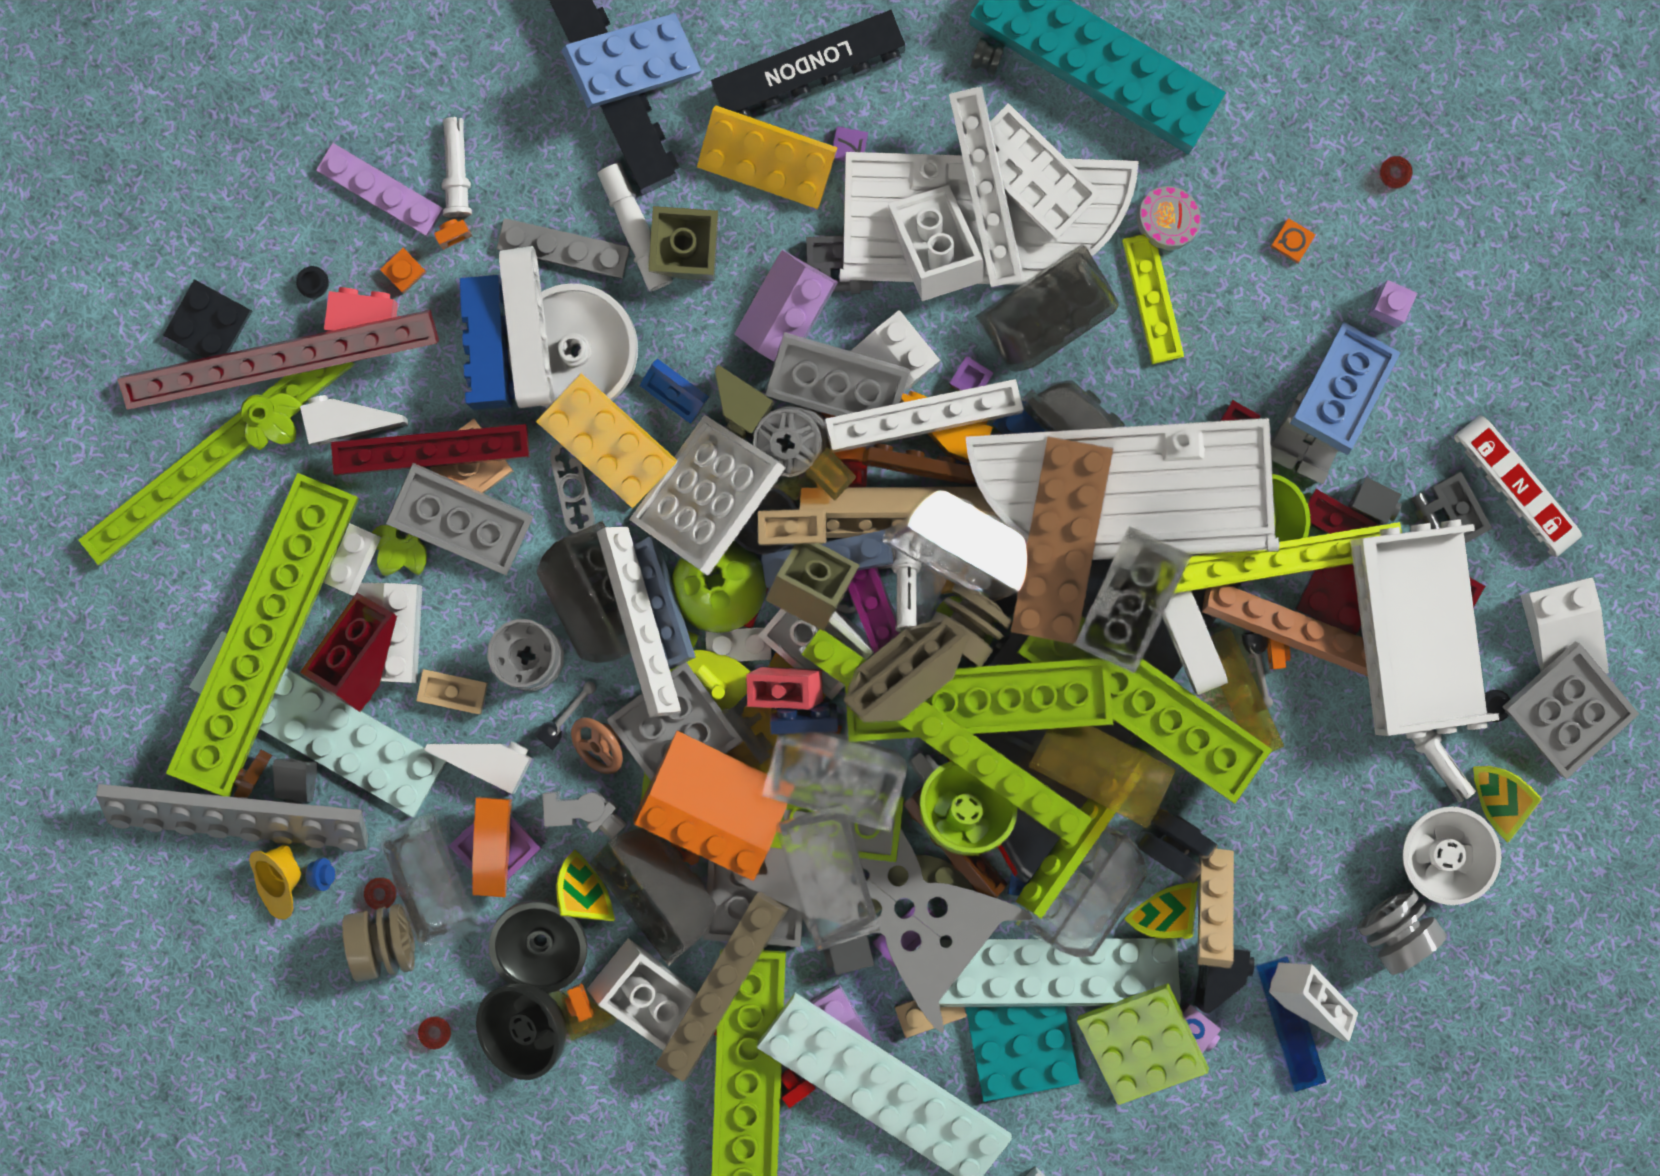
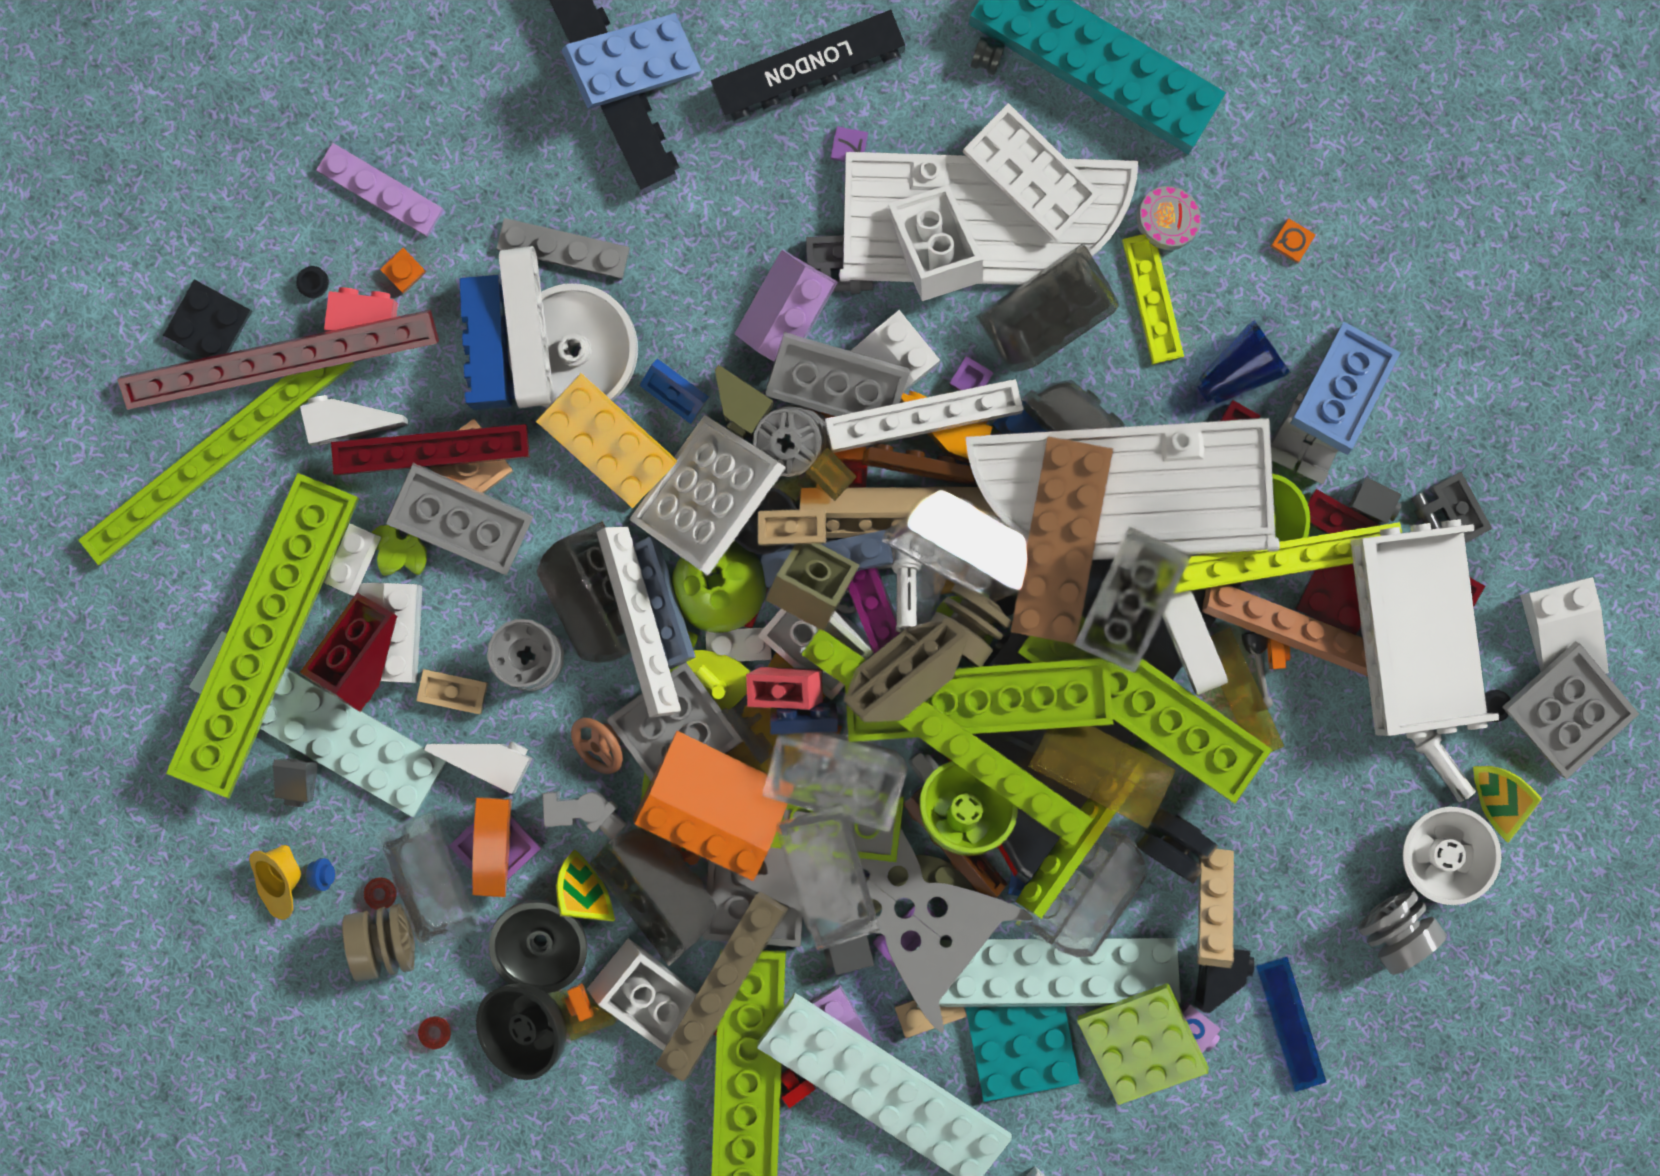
(233, 817): light grey plate -> none
(248, 778): reddish brown plate -> none
(273, 423): lime plate -> none
(452, 233): orange plate -> none
(455, 183): white pin -> none
(550, 732): hinge -> none
(558, 466): light grey beam -> none
(631, 221): white piece -> none
(684, 243): olive slope -> none
(766, 157): yellow plate -> none
(986, 186): white plate -> none
(1167, 913): shield -> none
(1242, 366): none -> clear blue cone
(1312, 997): white slope -> none
(1392, 303): lavender brick -> none
(1405, 168): clear red plate -> none
(1519, 485): beam -> none

